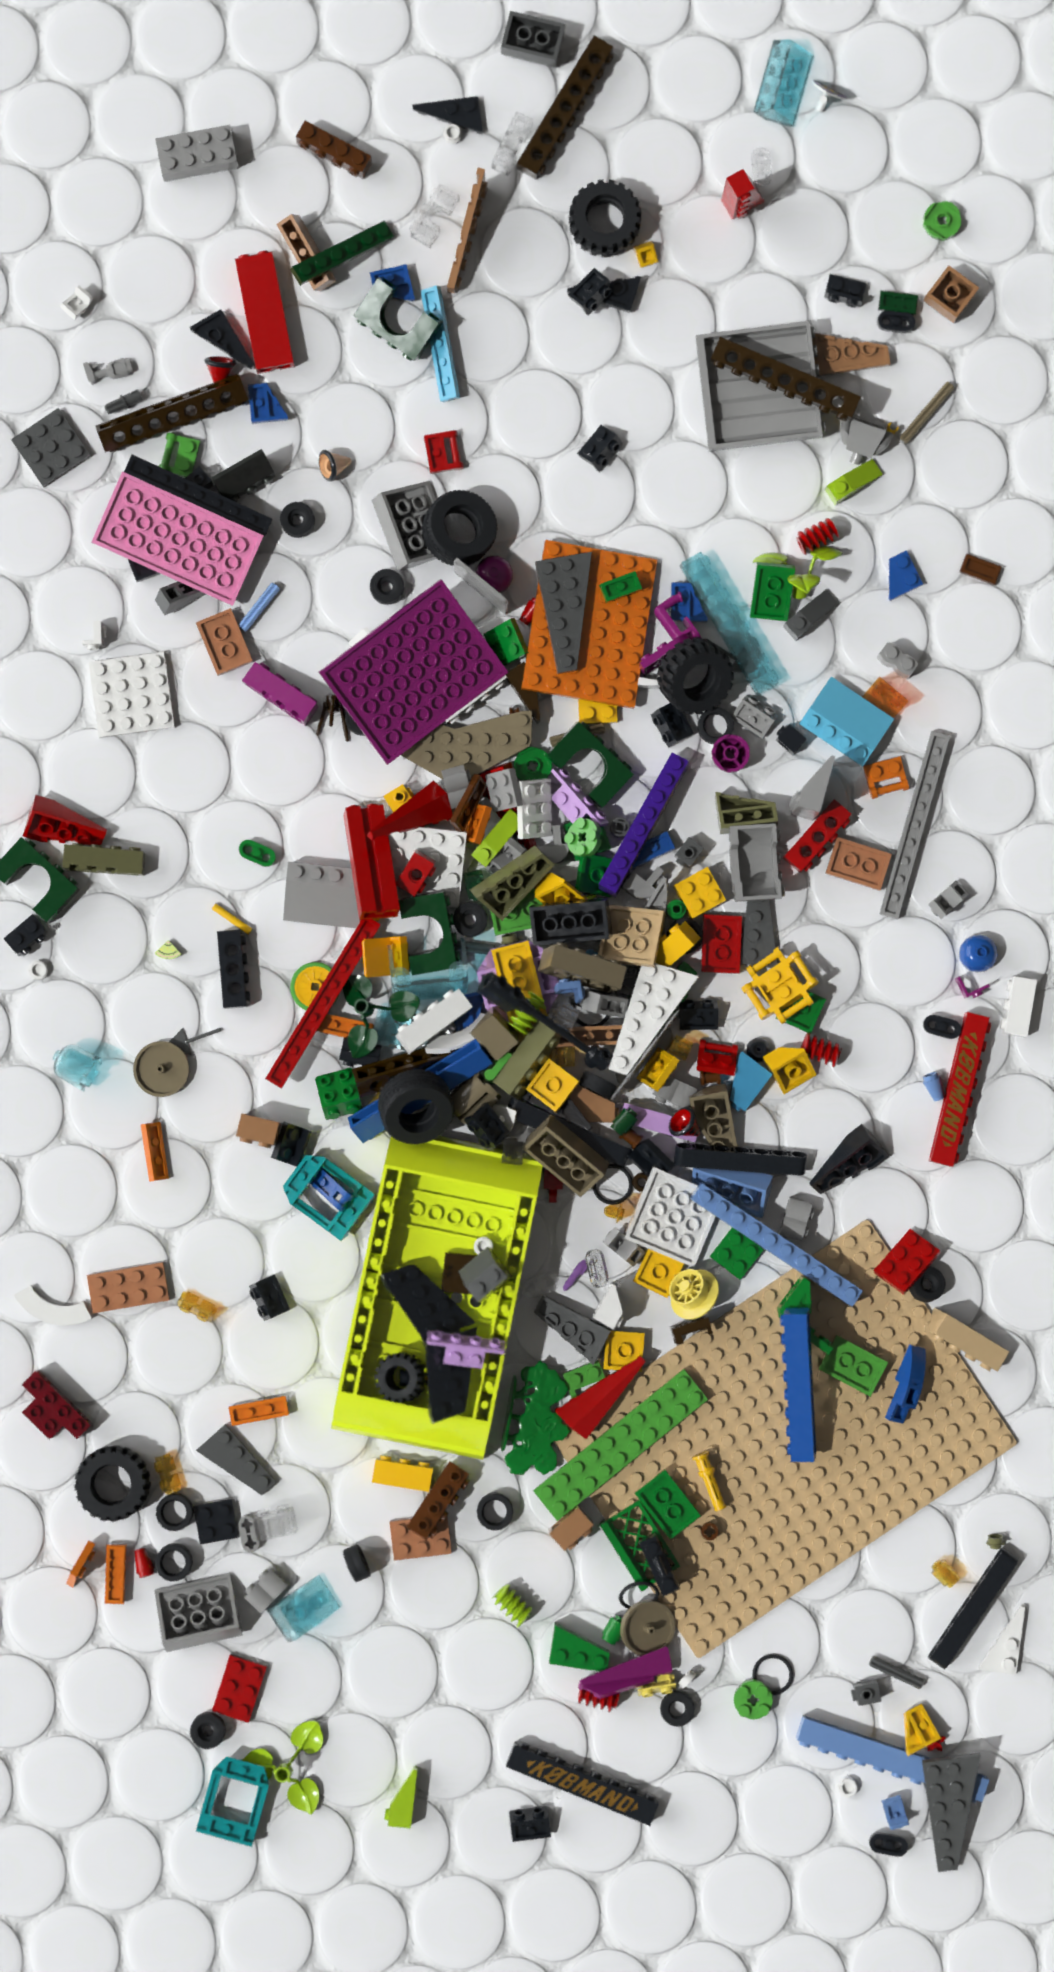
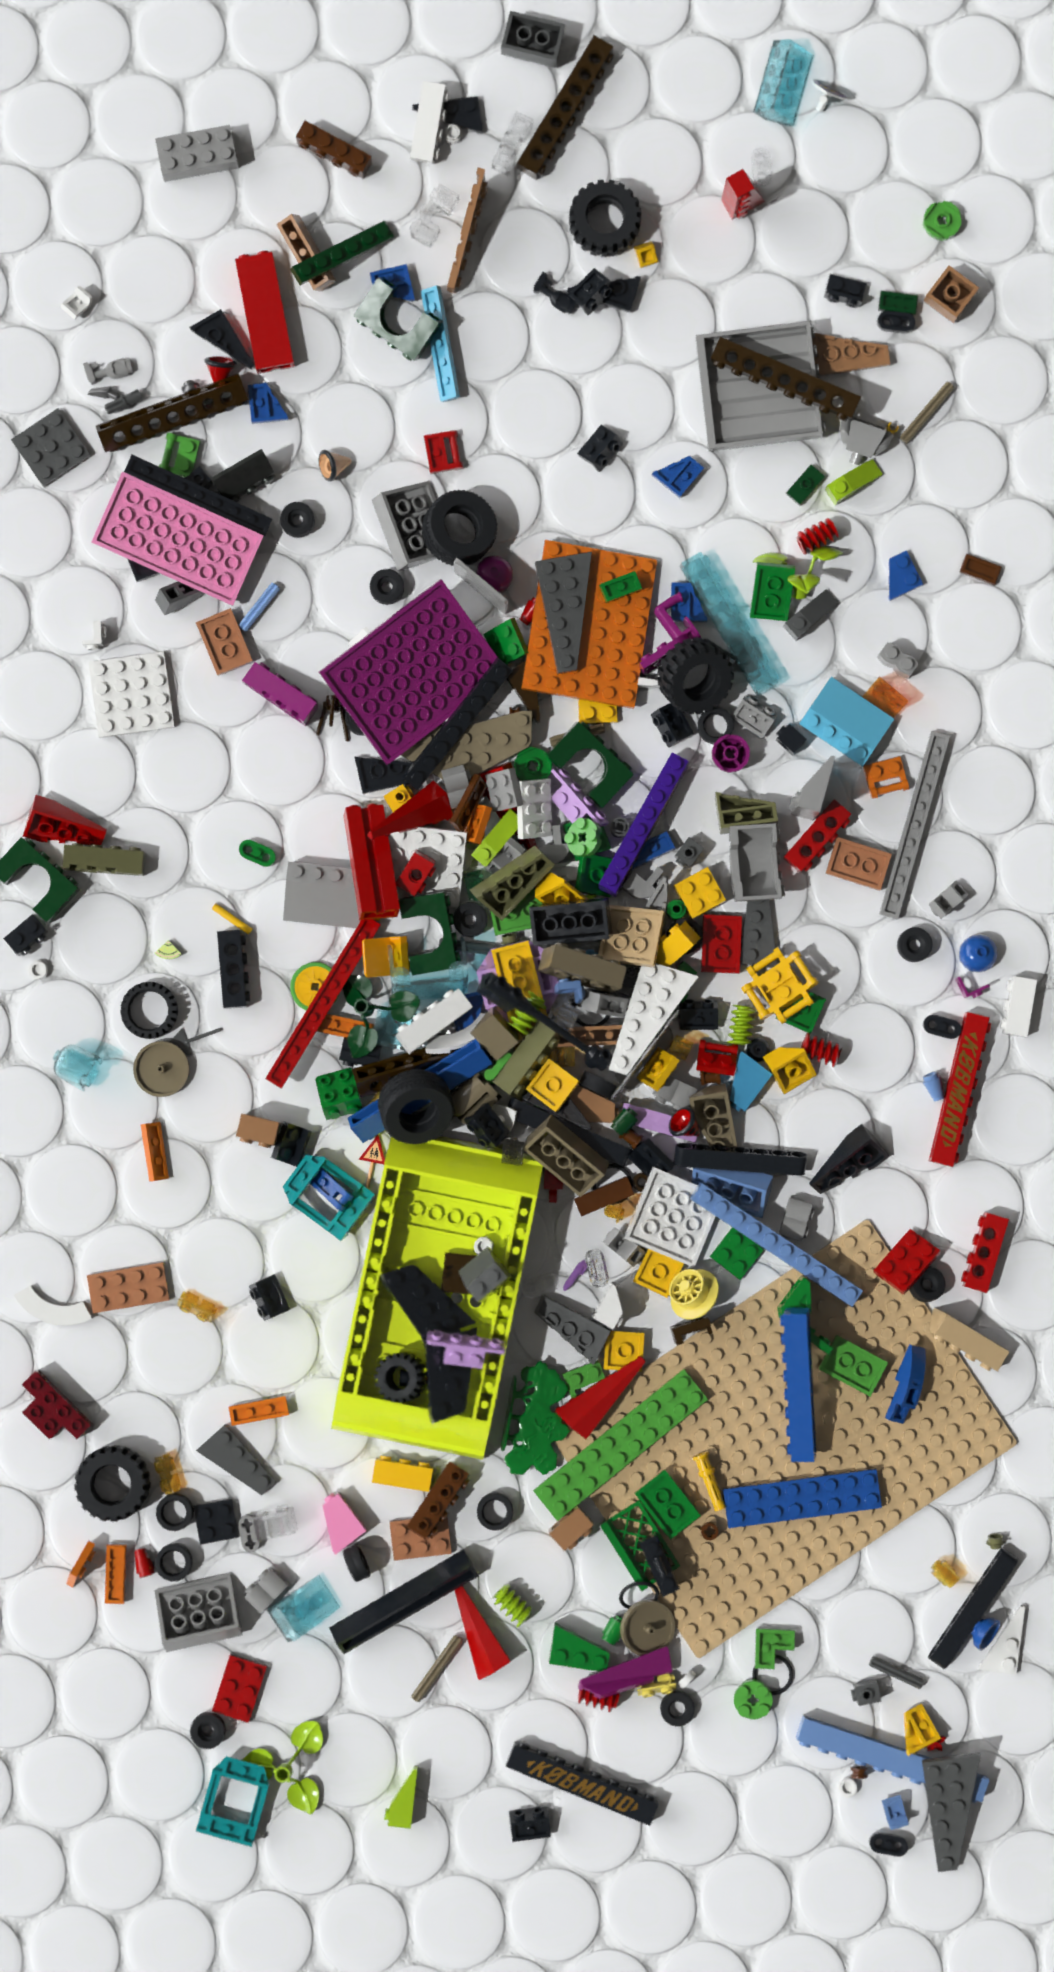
(103, 392): none -> flat silver bar
(128, 999): none -> black tyre
(189, 386): none -> flat silver plate
(341, 1522): none -> bright pink slope
(374, 1155): none -> piece
(378, 776): none -> black wing
(403, 1602): none -> black brick
(428, 122): none -> white brick
(436, 1668): none -> dark tan axle
(457, 723): none -> black plate
(484, 1647): none -> red wedge
(558, 299): none -> black piece
(604, 1196): none -> reddish brown tile
(679, 475): none -> blue wing
(741, 1025): none -> lime piece
(767, 1642): none -> bright green plate
(802, 1498): none -> blue plate
(805, 485): none -> dark green plate
(859, 1772): none -> reddish brown bush
(925, 944): none -> black tyre
(984, 1632): none -> blue piece
(998, 1225): none -> red brick

